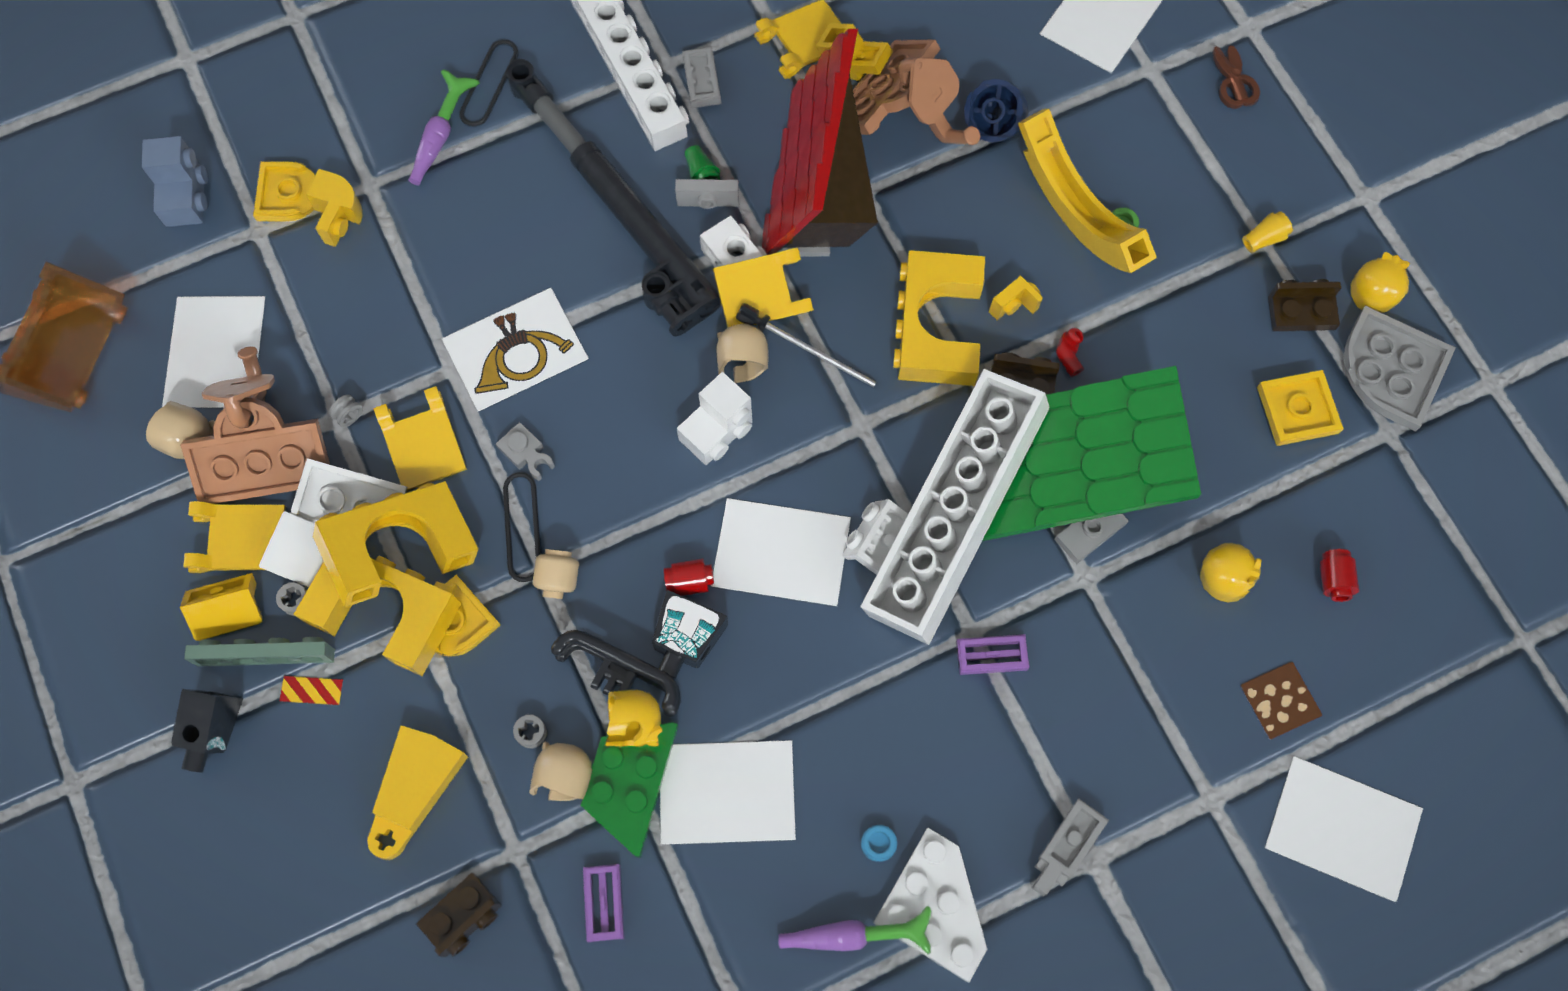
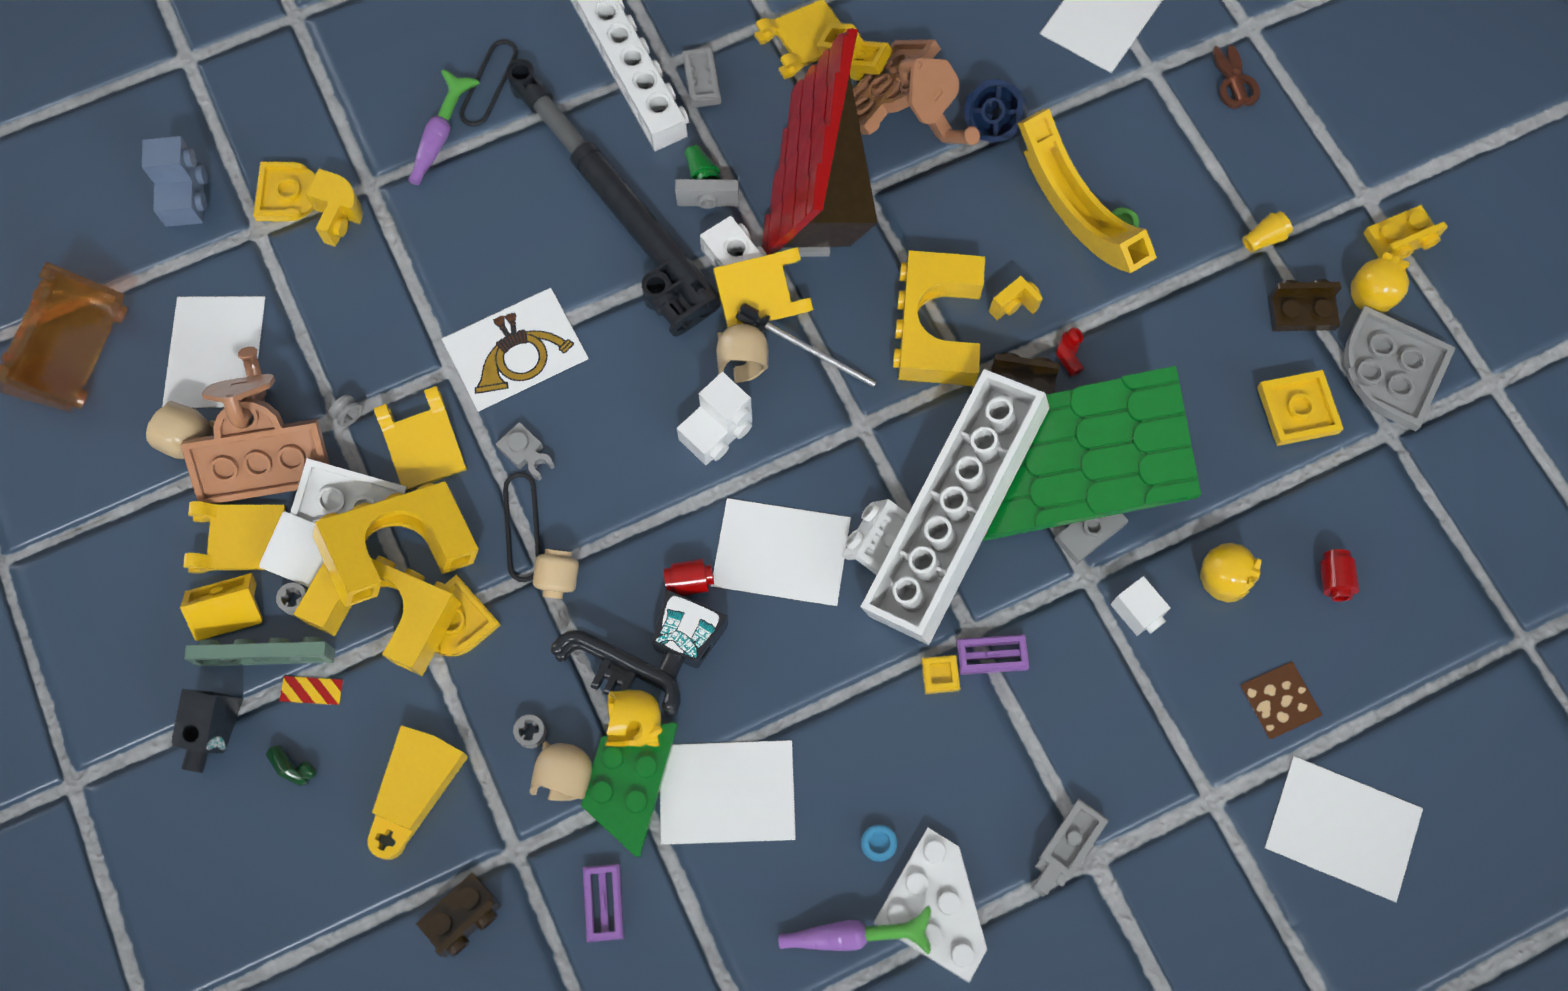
(287, 770): none -> dark green arm
(940, 674): none -> yellow tile
(1141, 607): none -> white brick
(1404, 233): none -> yellow bracket

